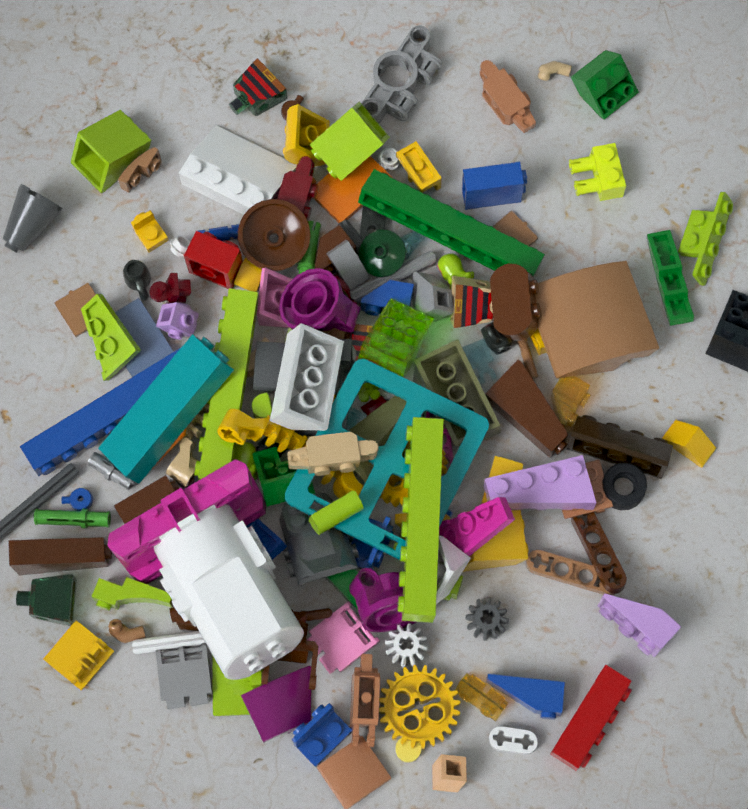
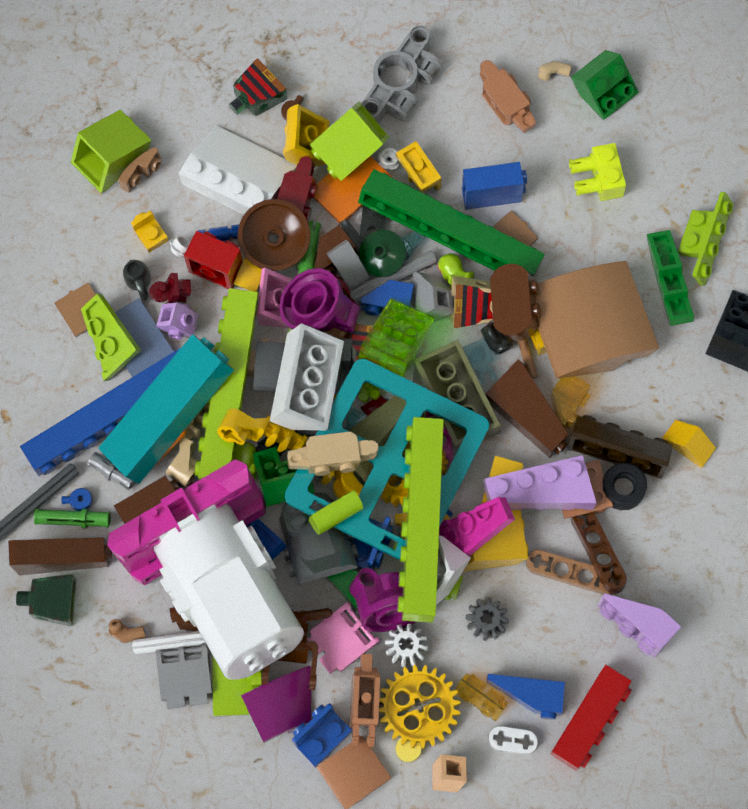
(28, 218): dark grey cone -> none
(78, 655): yellow hinge -> none
(113, 595): lime slope -> none
(261, 406): lime brick -> none

